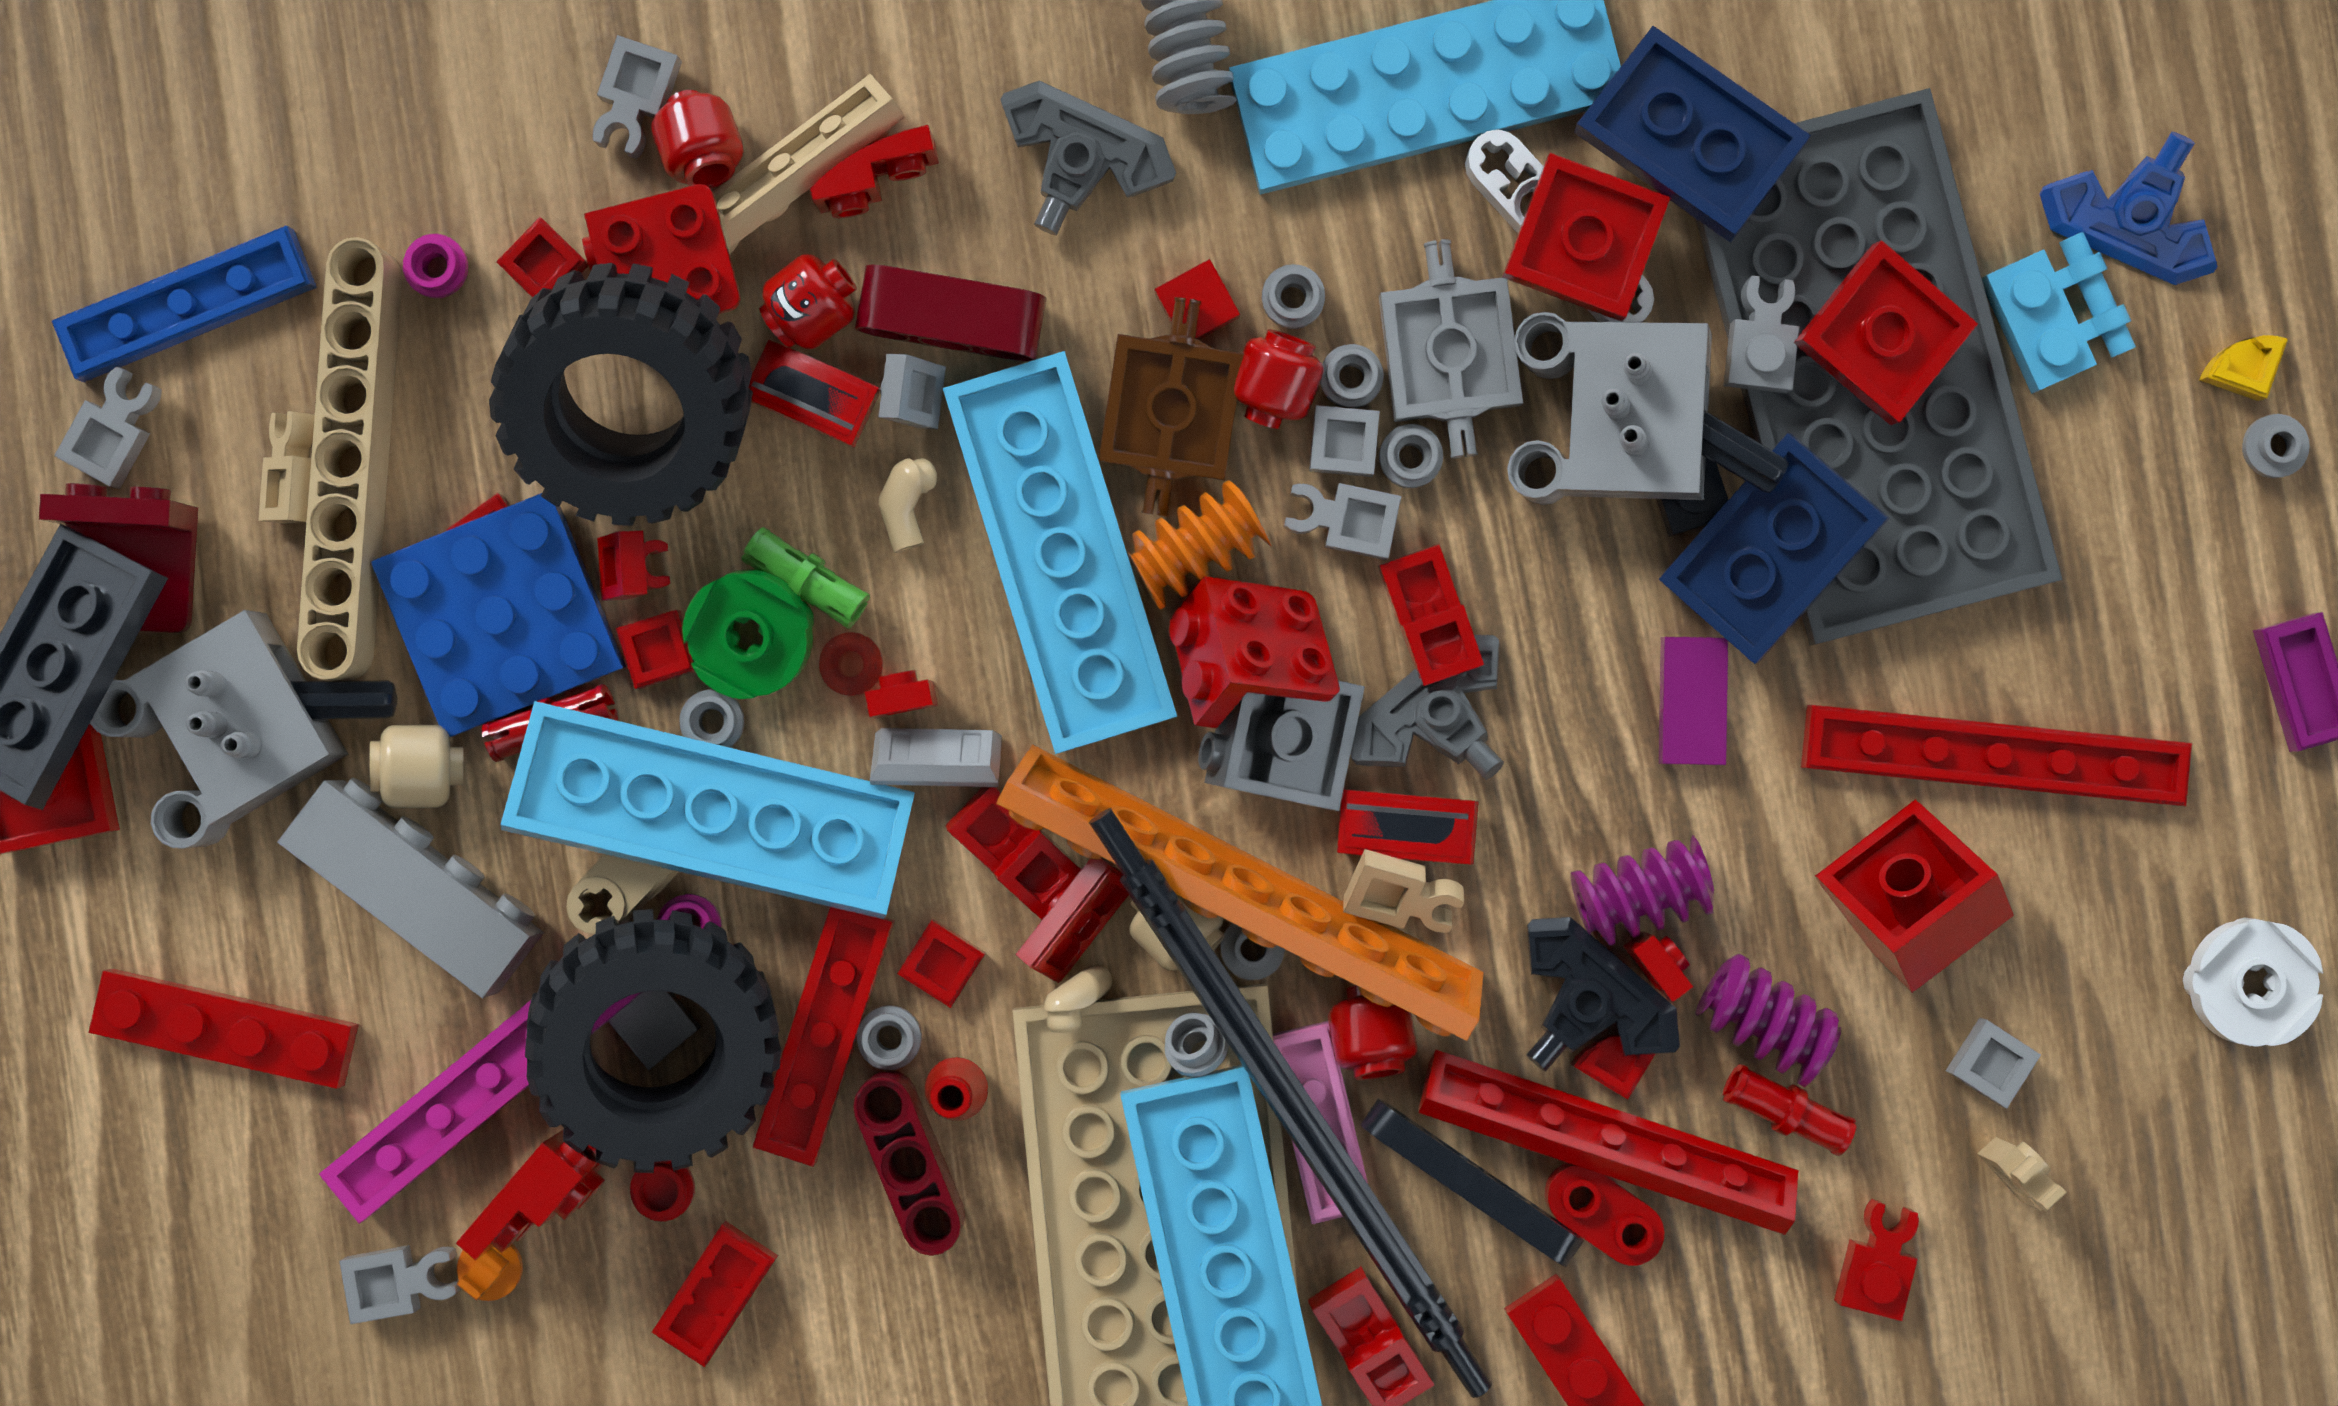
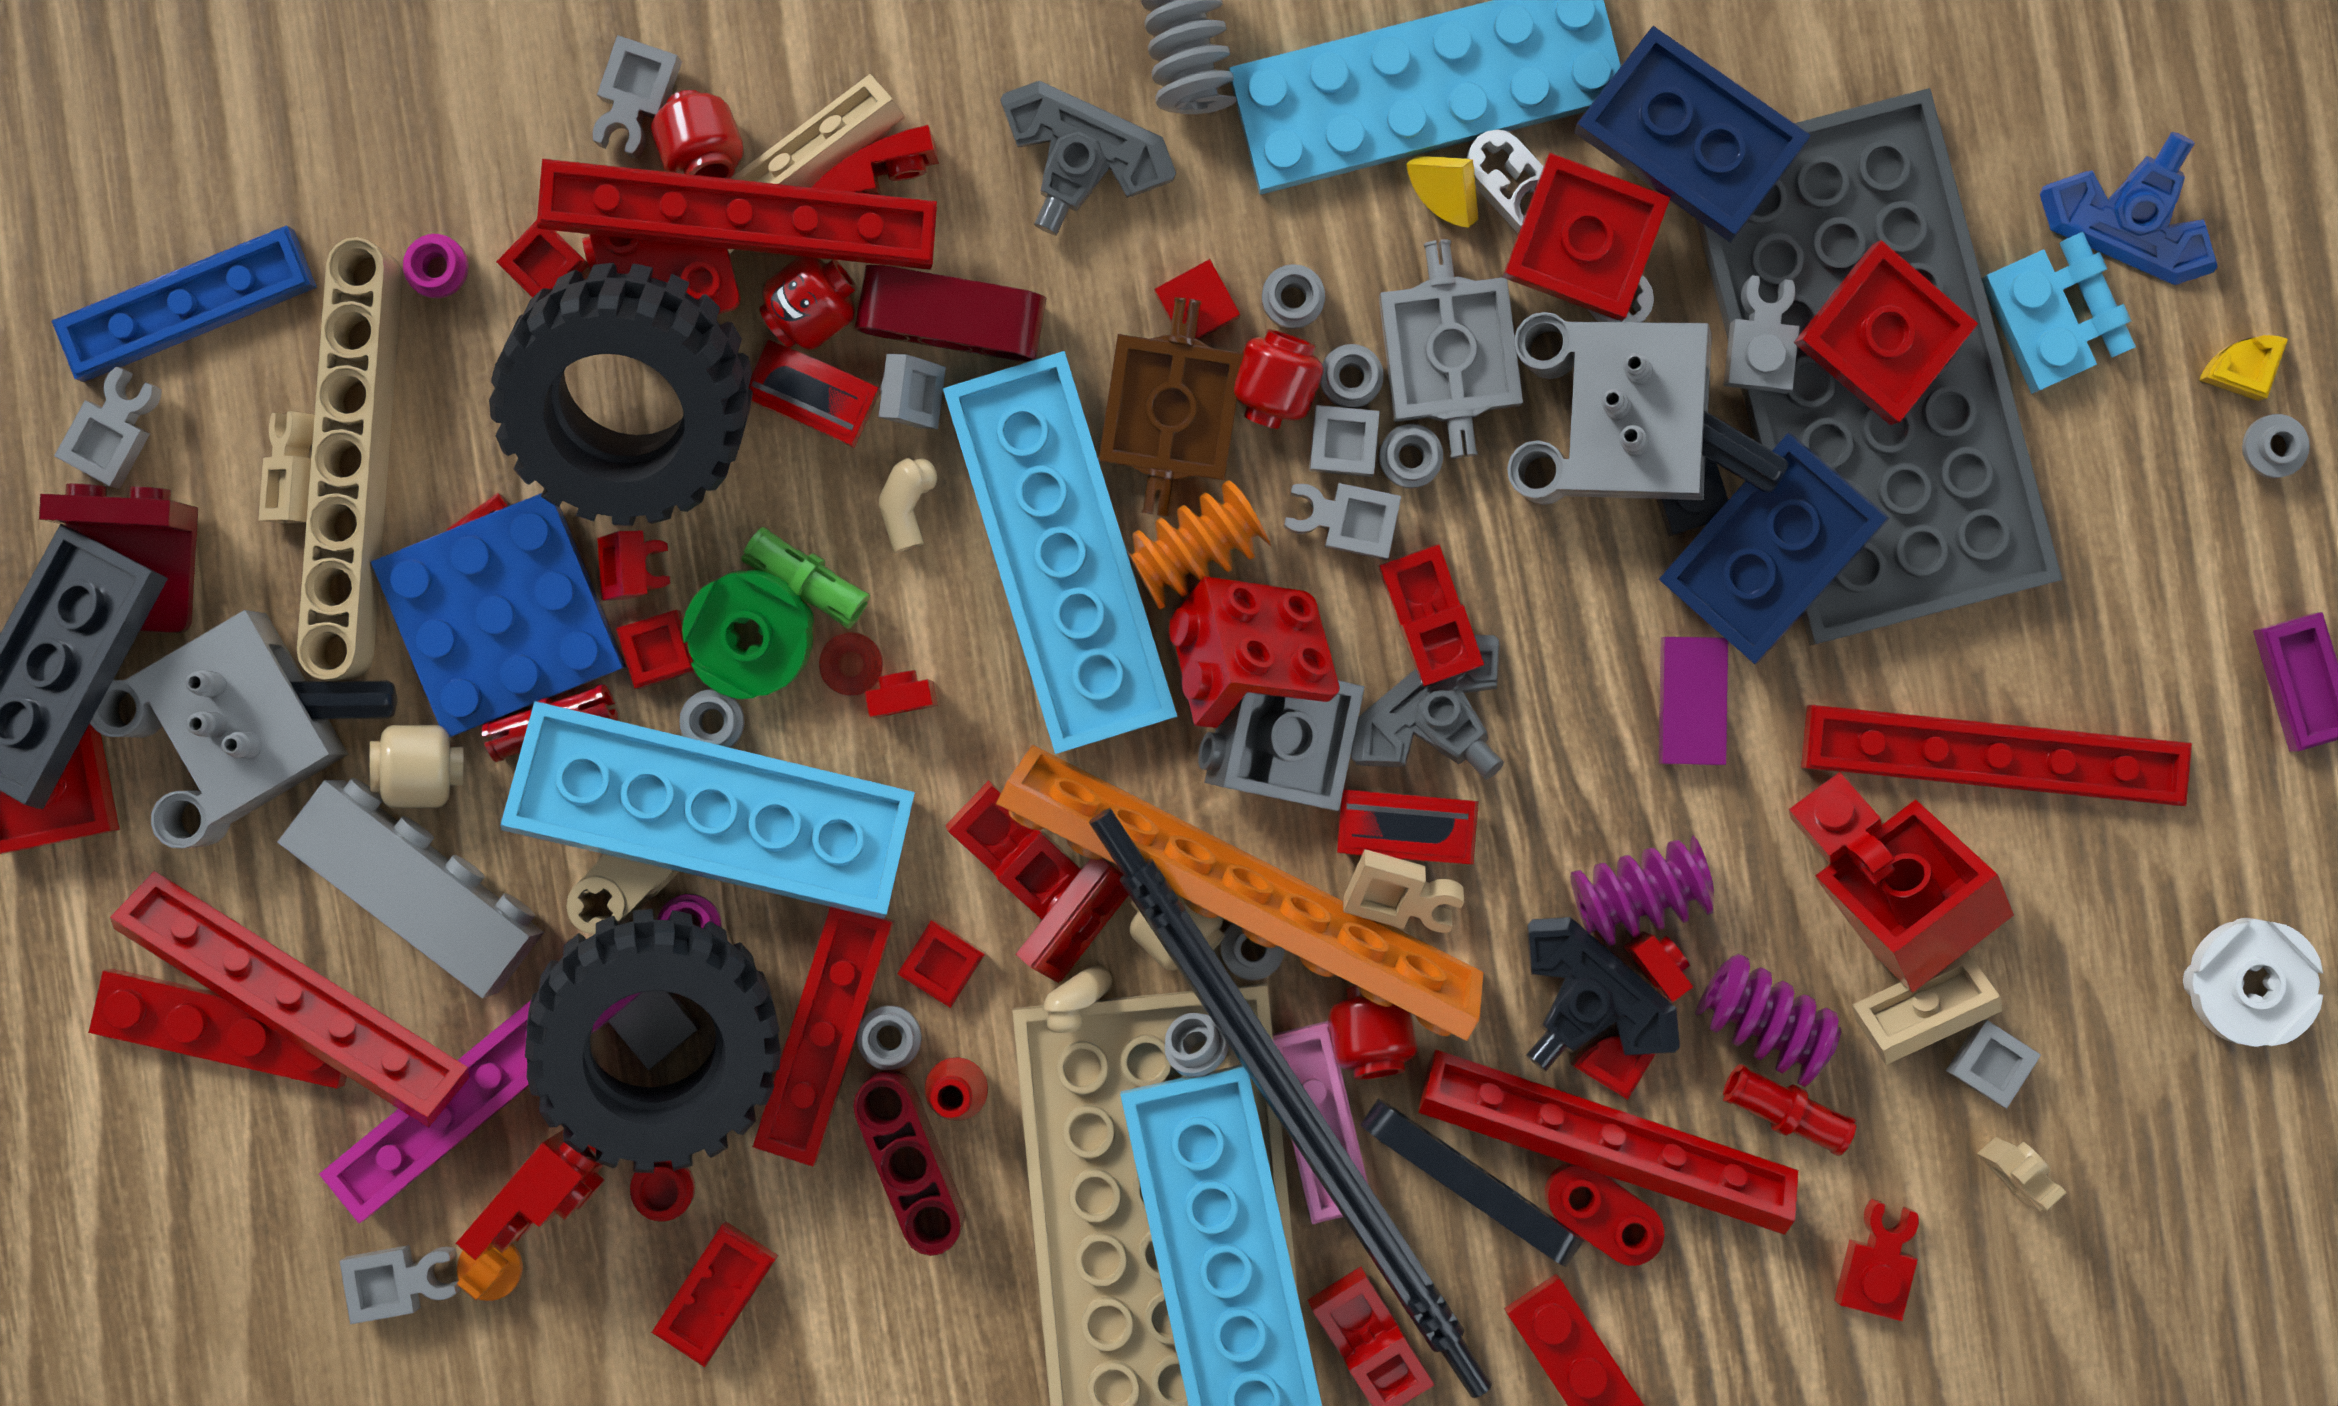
(291, 998): none -> red plate
(736, 214): none -> red tile
(936, 757): light grey tile -> none
(1446, 187): none -> yellow tile
(1841, 824): none -> red plate
(1908, 1021): none -> tan plate

